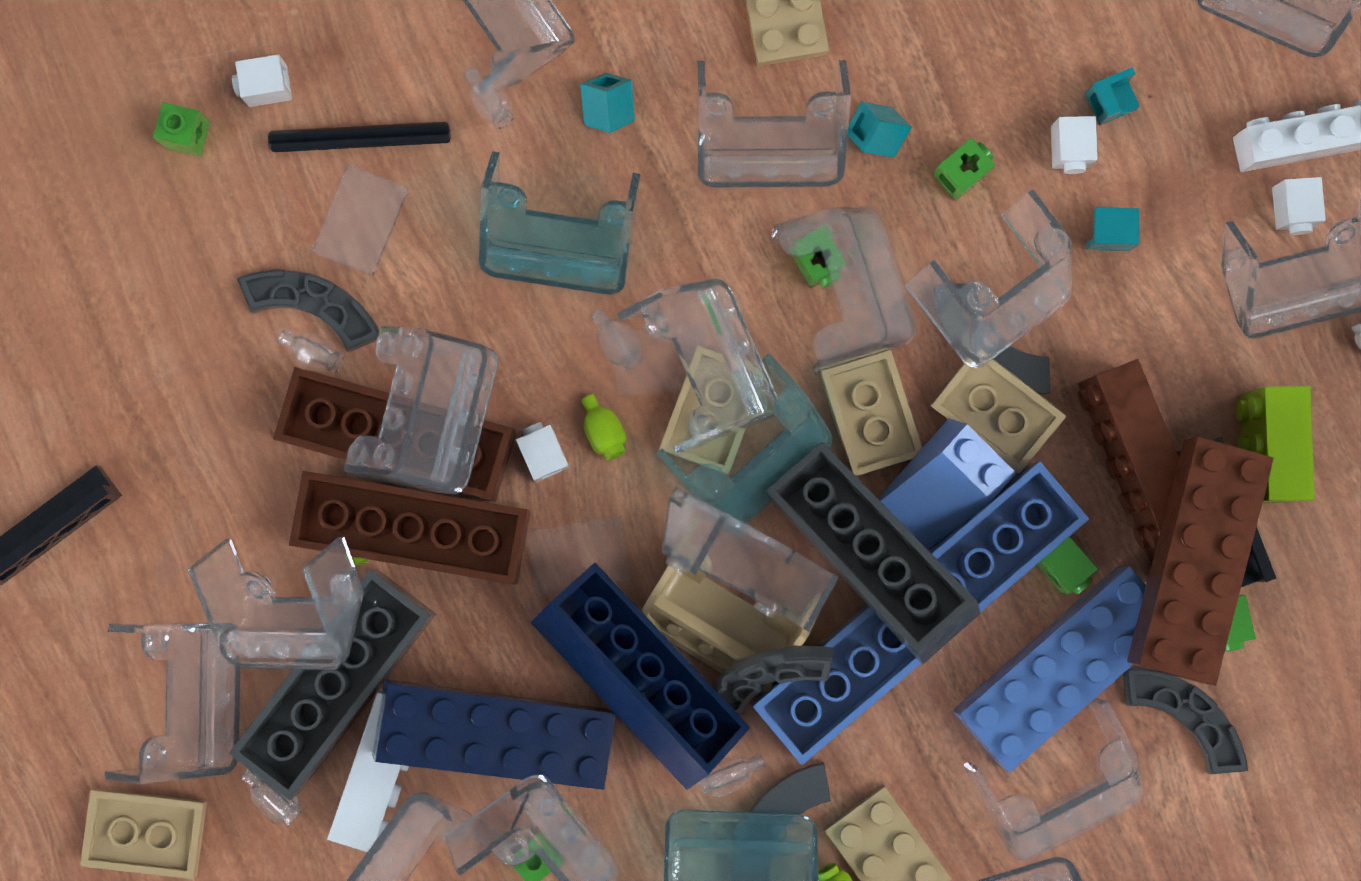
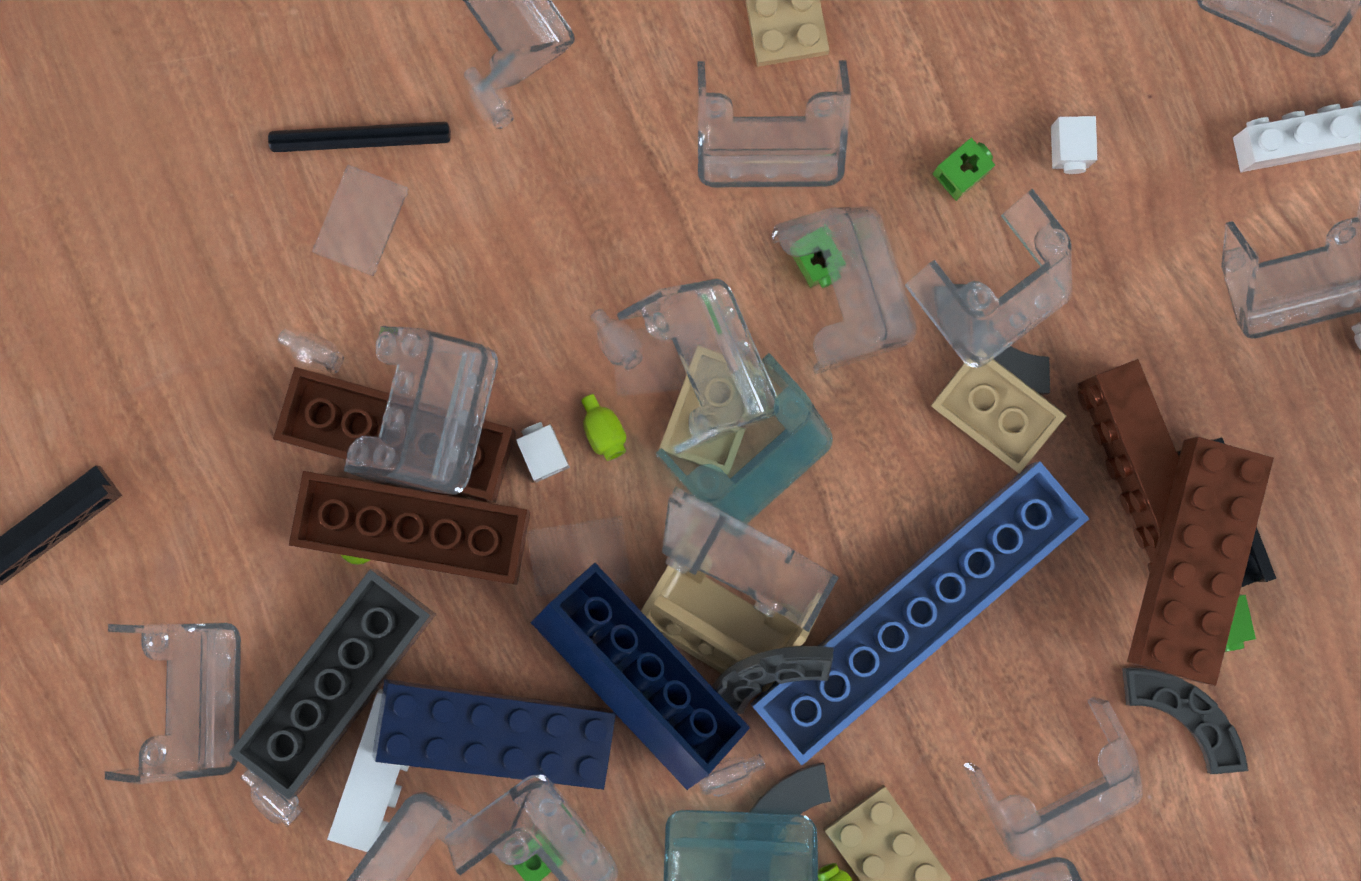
(143, 833): tan plate -> none
(181, 129): bright green brick -> none
(262, 81): white brick -> none
(274, 631): clear windscreen -> none
(312, 295): dark grey tile -> none
(552, 246): clear light blue windscreen -> none
(607, 102): teal panel -> none
(871, 413): tan plate -> none
(873, 553): dark grey brick -> none
(878, 129): teal panel -> none
(946, 483): medium blue slope -> none
(1056, 672): medium blue brick -> none
(1068, 568): bright green brick -> none
(1112, 97): teal panel -> none
(1114, 229): teal panel -> none
(1279, 425): lime brick -> none
(1298, 205): white brick -> none

